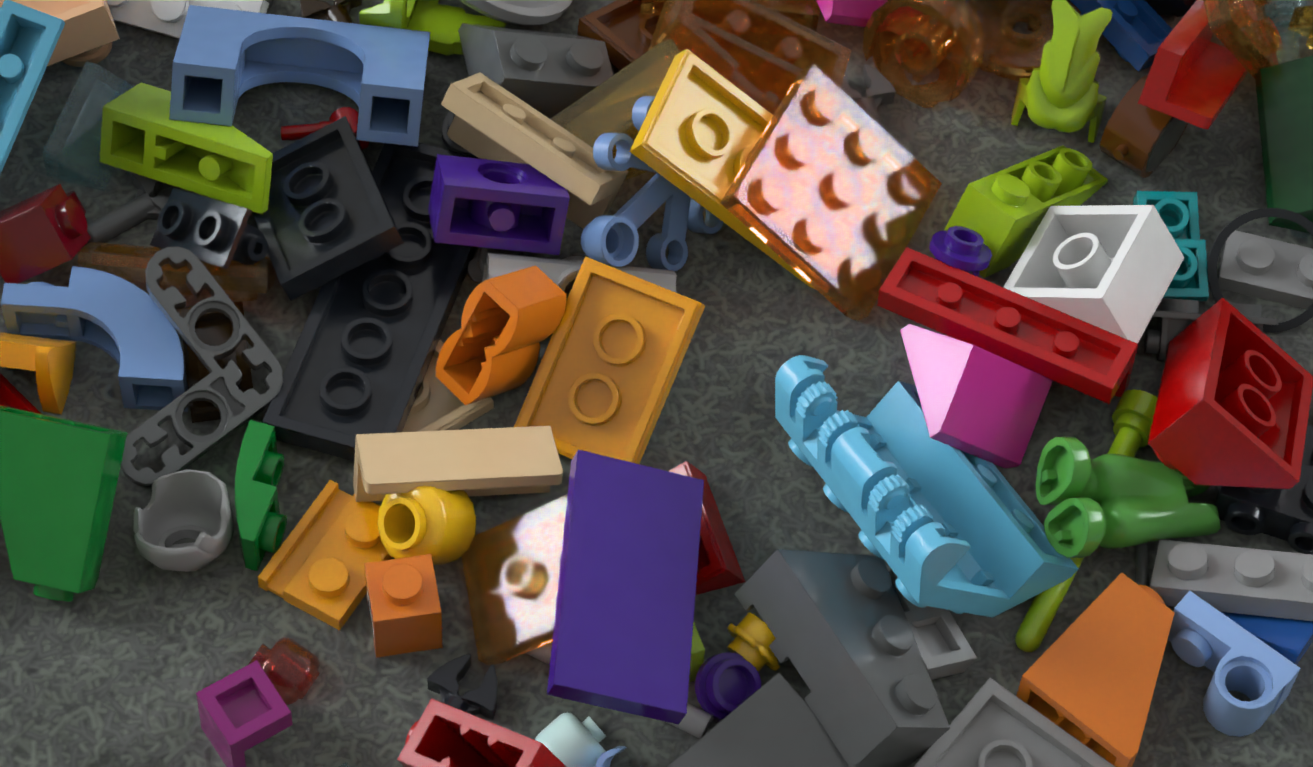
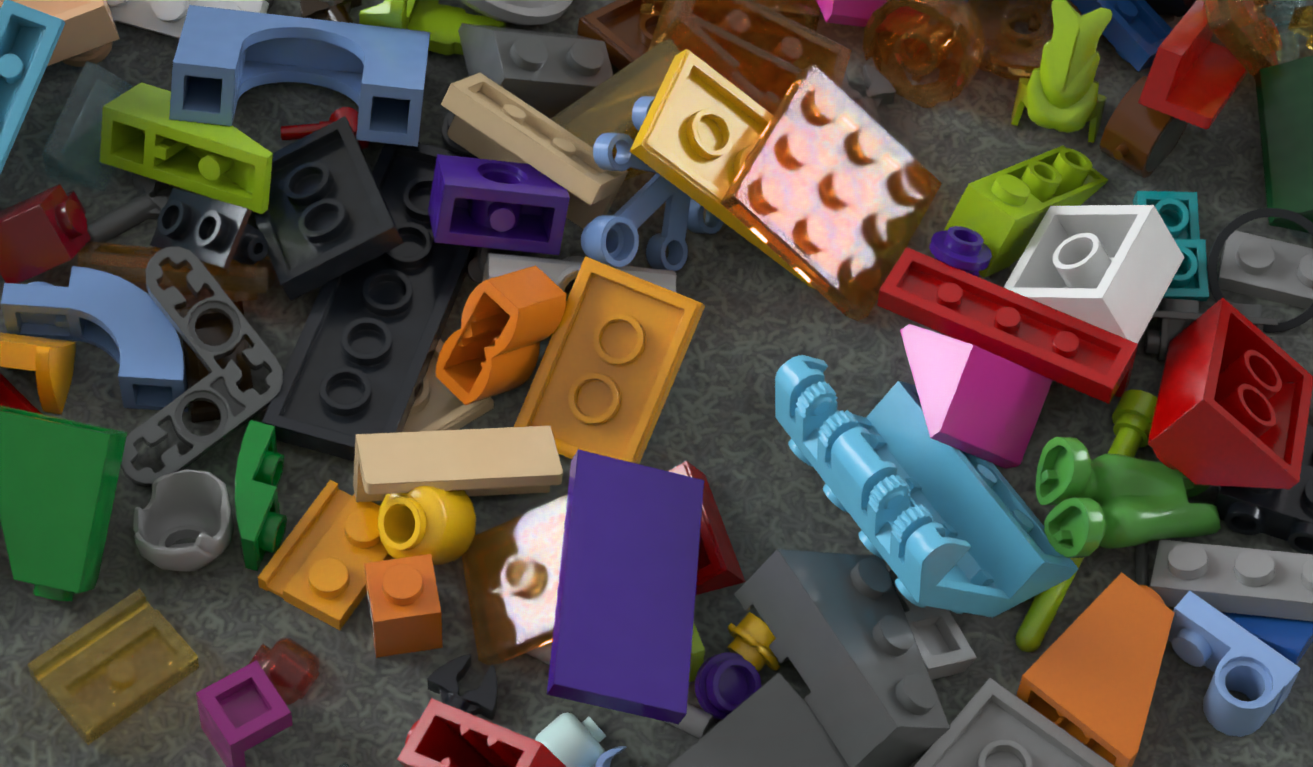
(113, 666): none -> clear yellow plate

